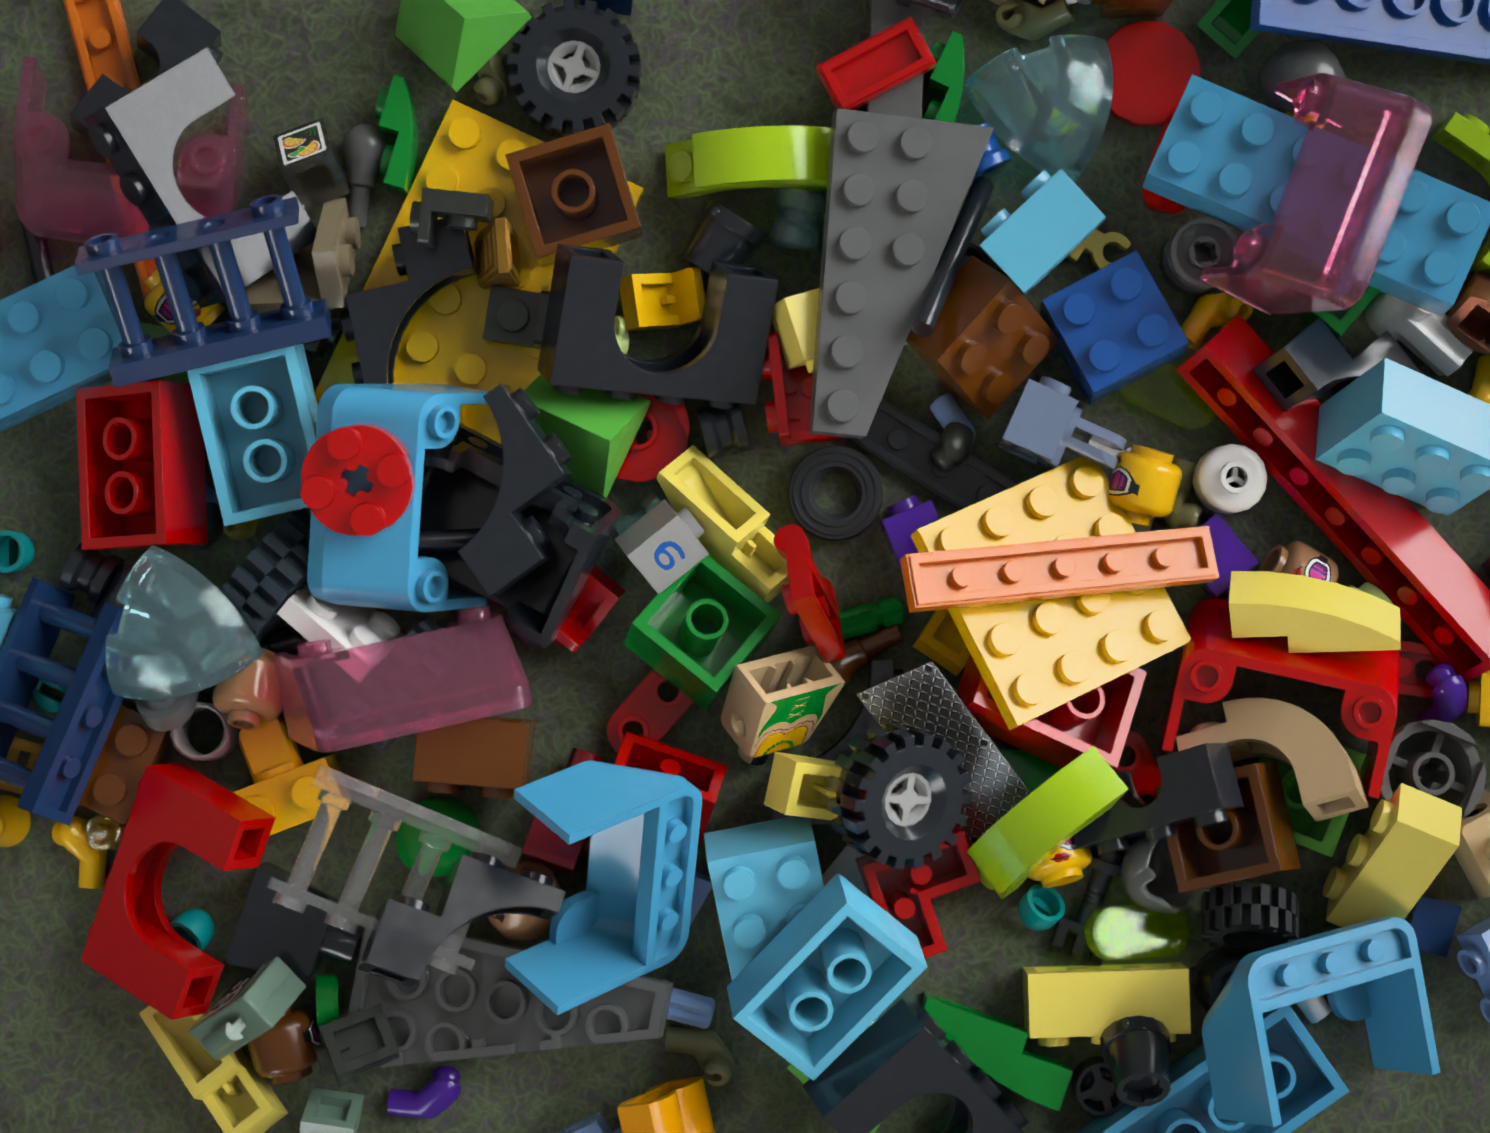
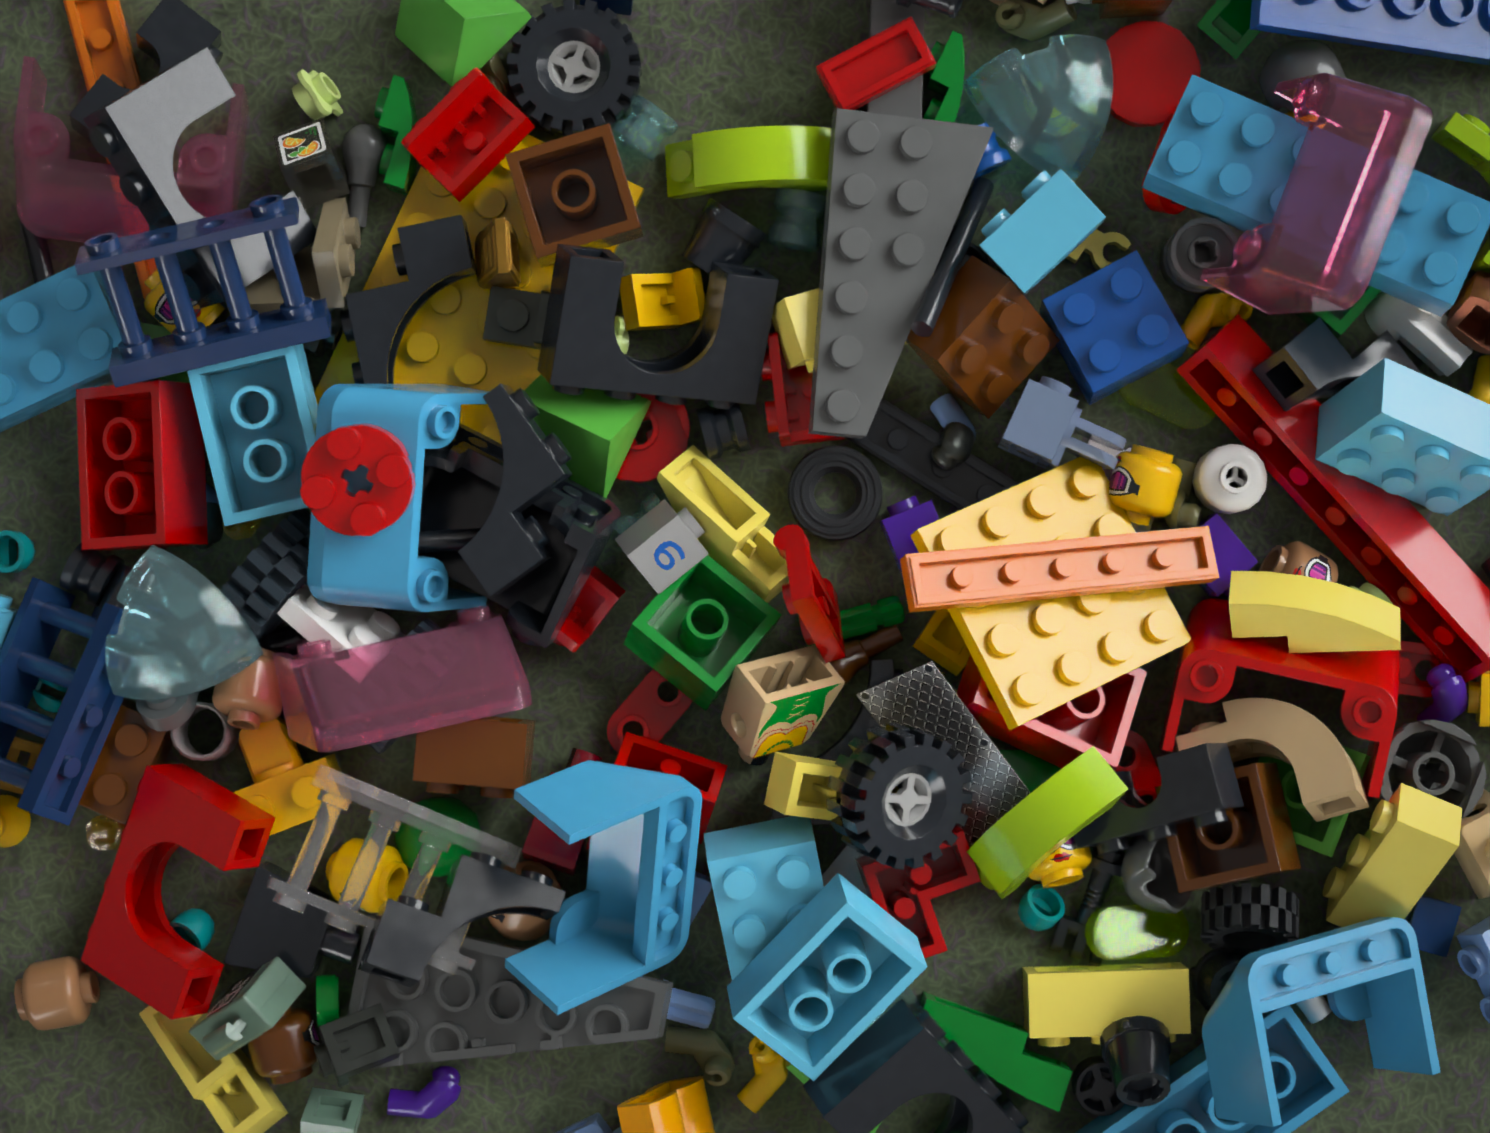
(56, 993): none -> medium nougat head
(92, 862): yellow arm -> none
(317, 94): none -> yellowish green plate
(387, 879): none -> yellow head
(458, 209): pearl dark grey bracket -> none
(467, 134): none -> red bracket
(645, 127): none -> clear light blue wheel
(769, 1075): none -> yellow arm

